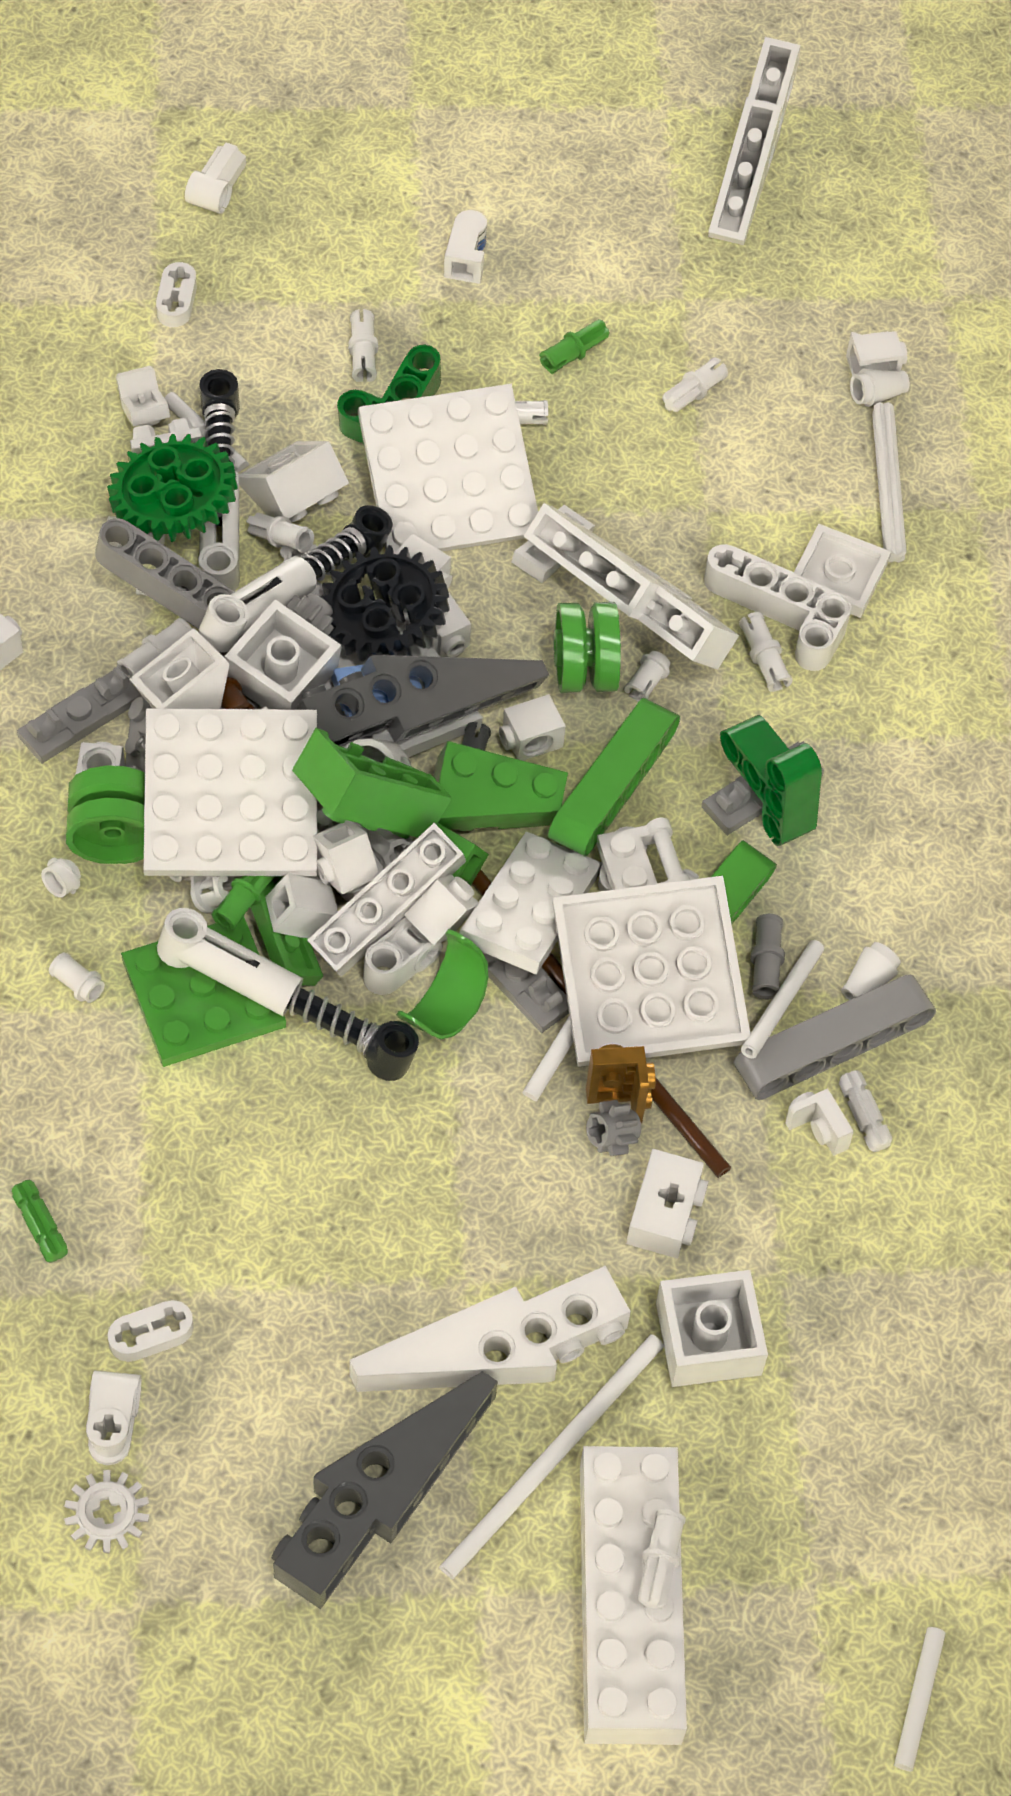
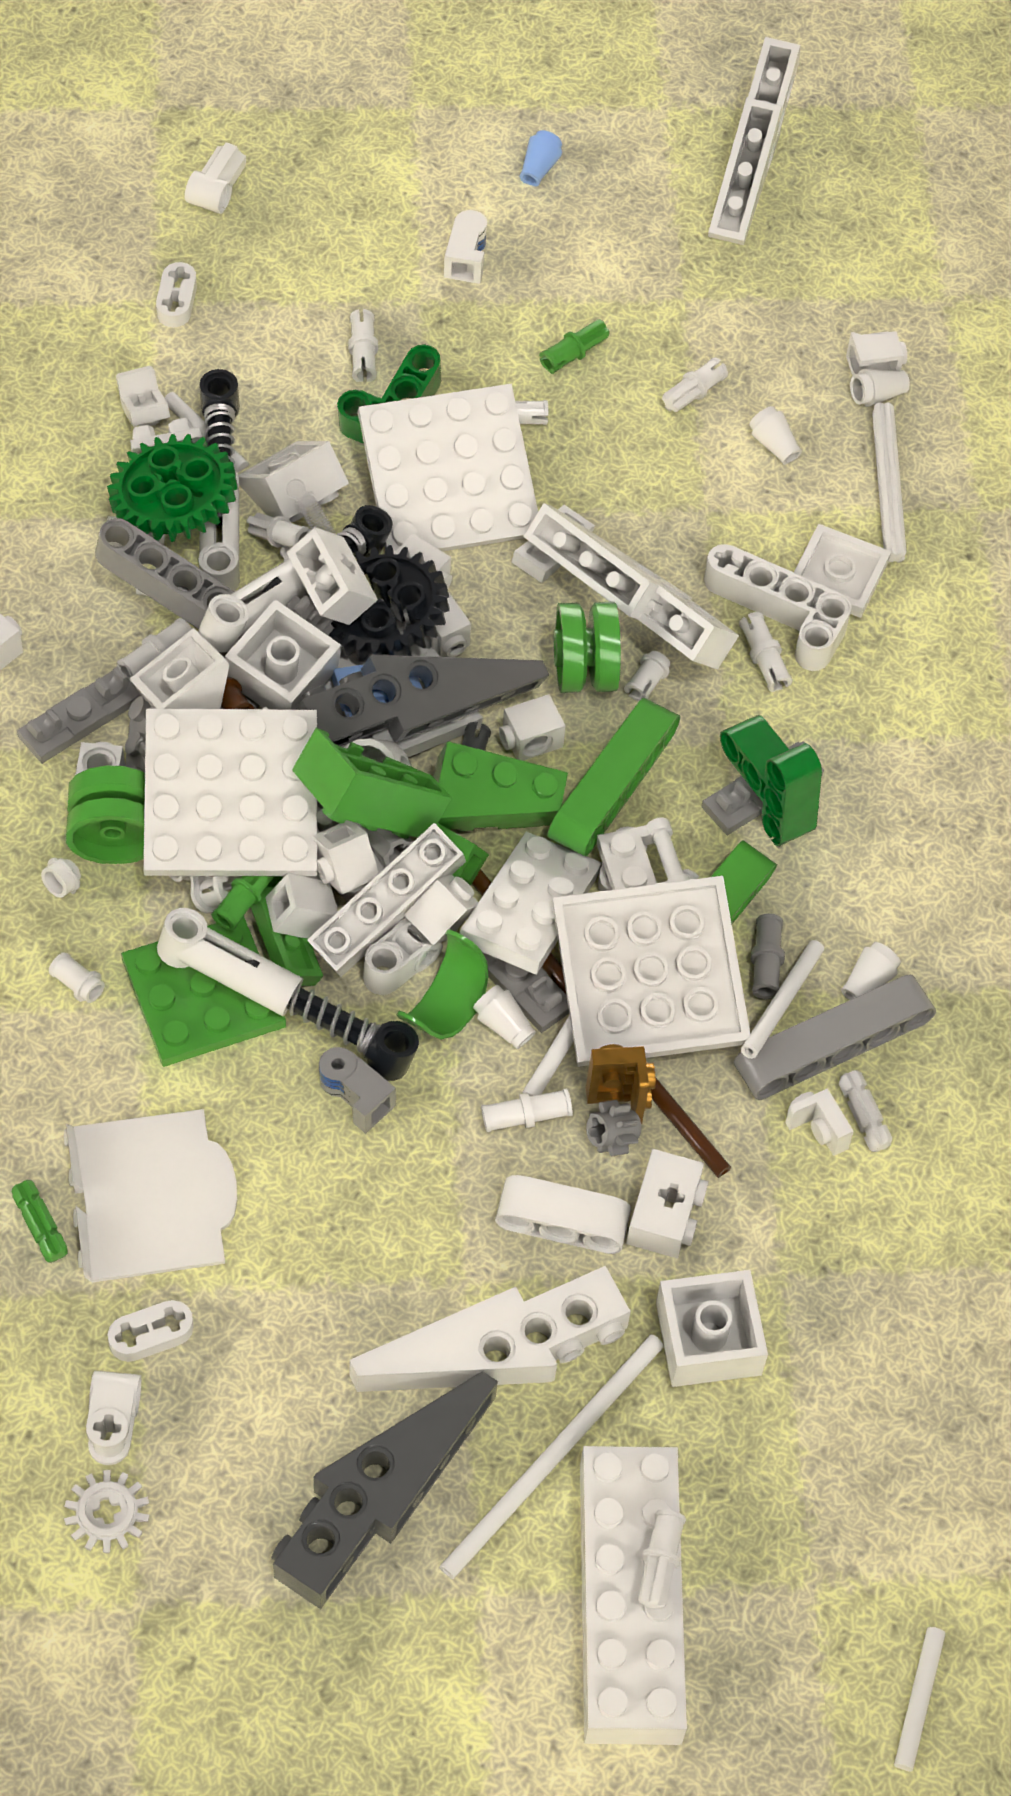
(150, 1195): none -> white piece
(304, 514): none -> white piece
(332, 576): none -> white brick
(358, 1084): none -> light grey leg
(504, 1016): none -> white cone
(527, 1110): none -> white pin
(541, 155): none -> light blue cone
(563, 1214): none -> white beam
(775, 434): none -> white cone

